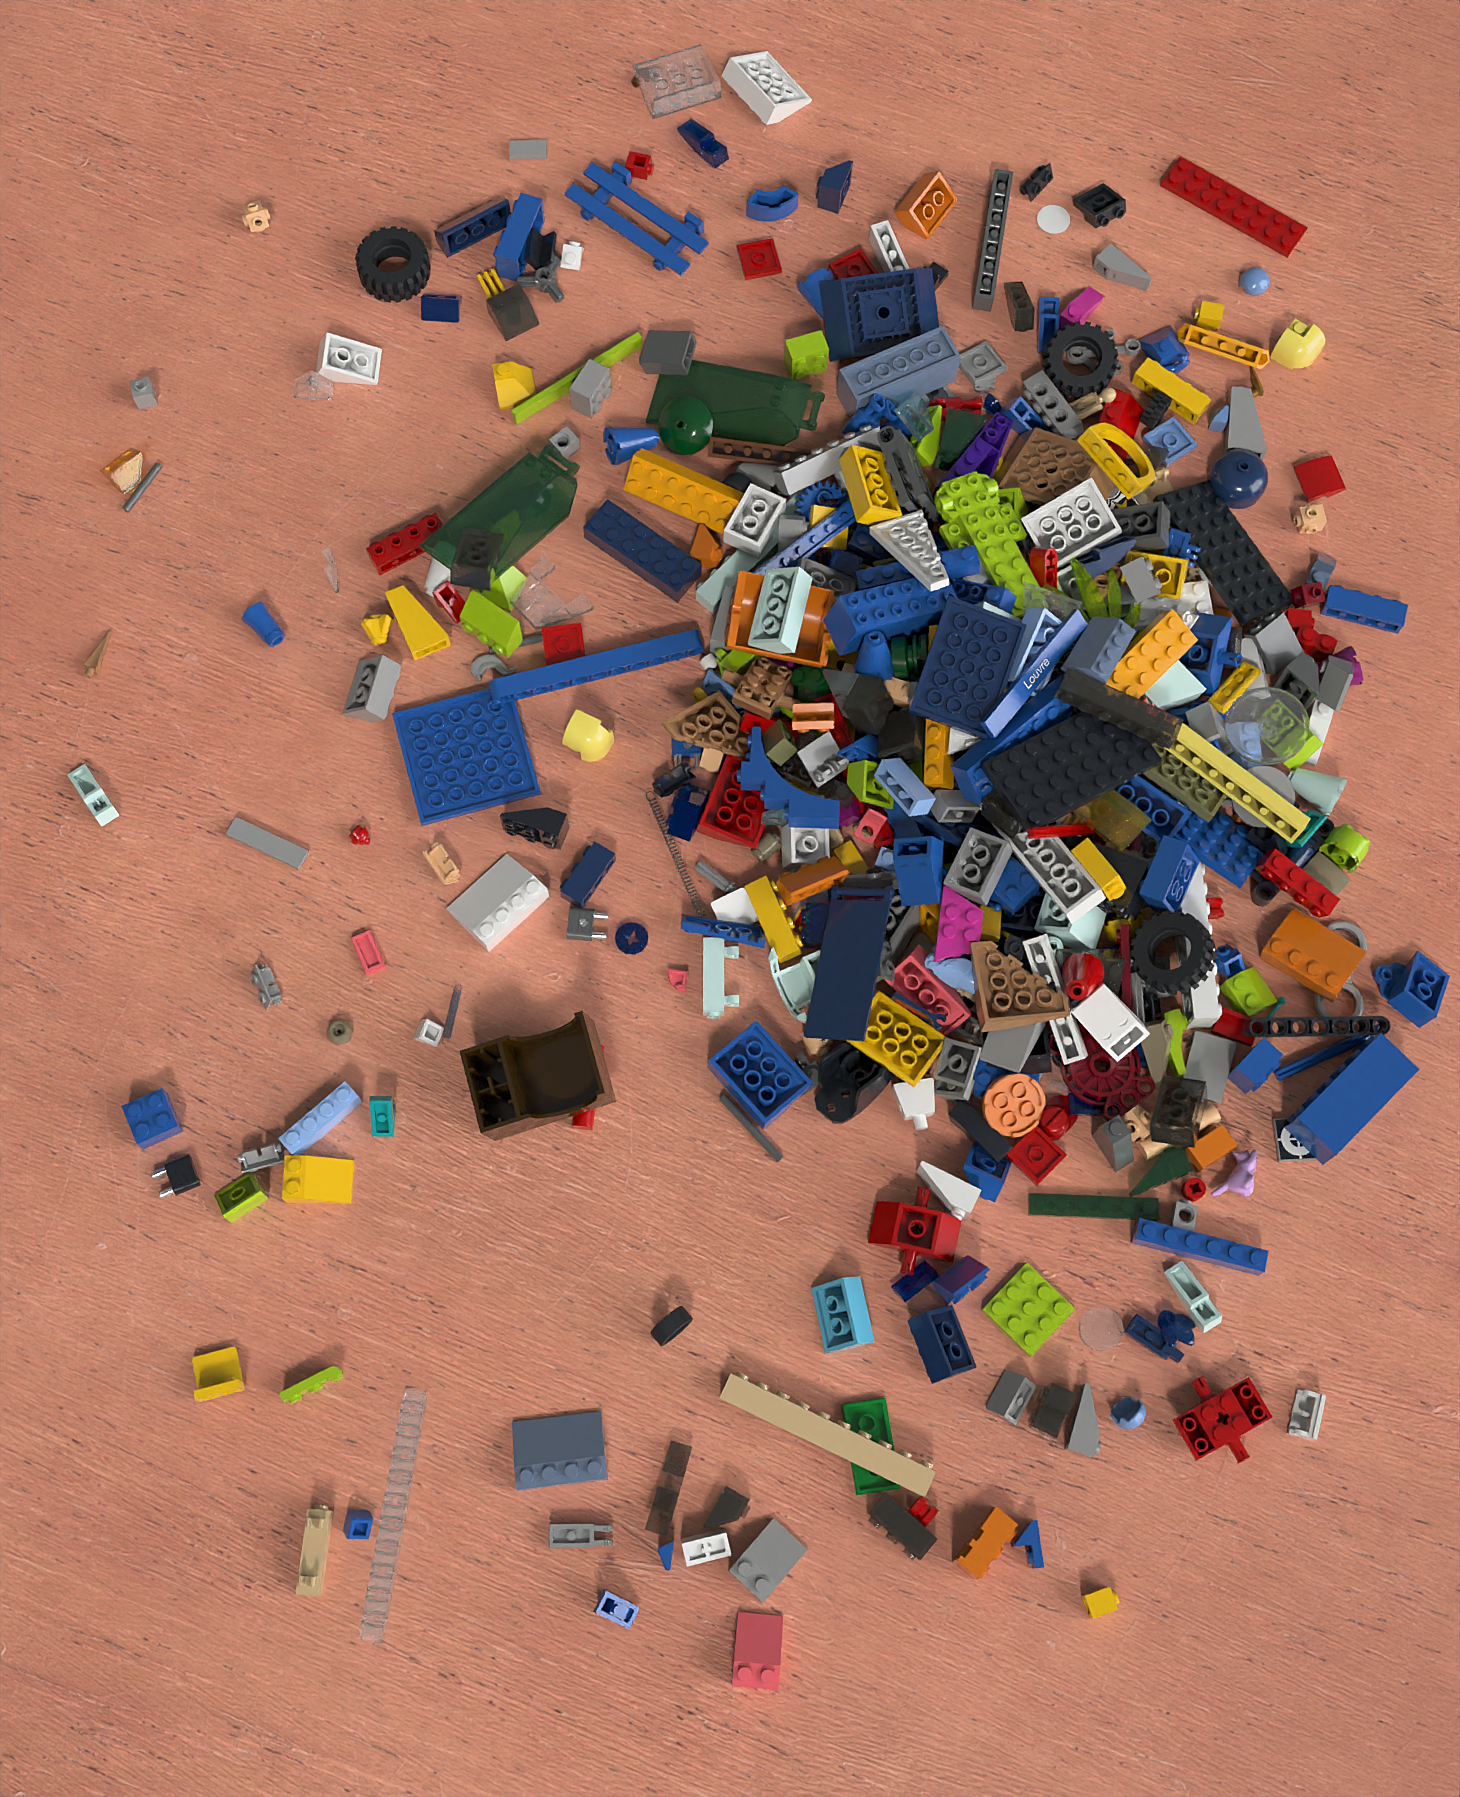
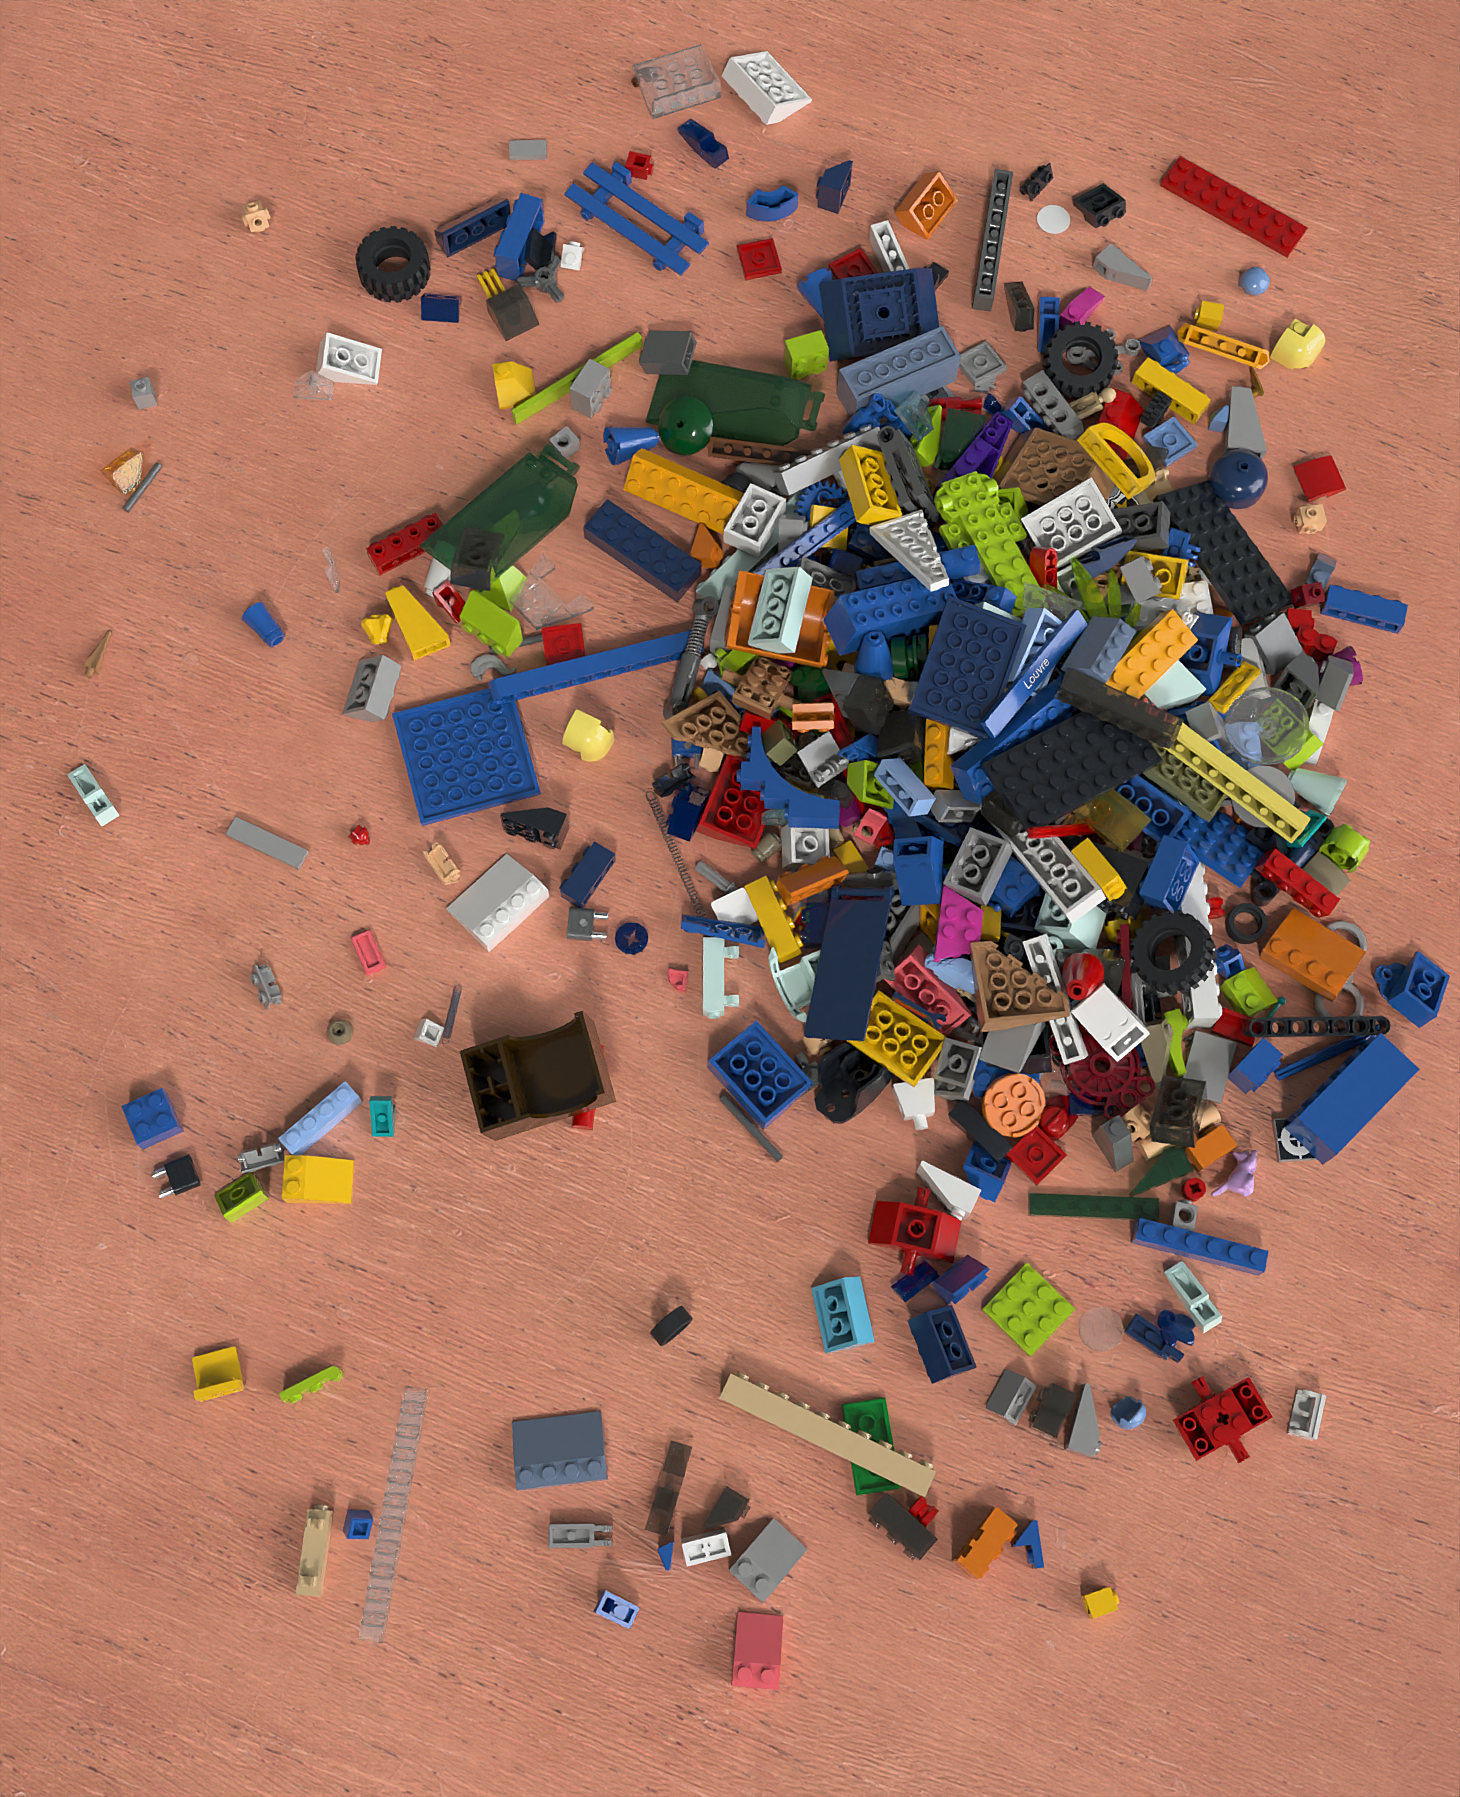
(689, 660): none -> dark grey piece
(1251, 909): none -> black tyre

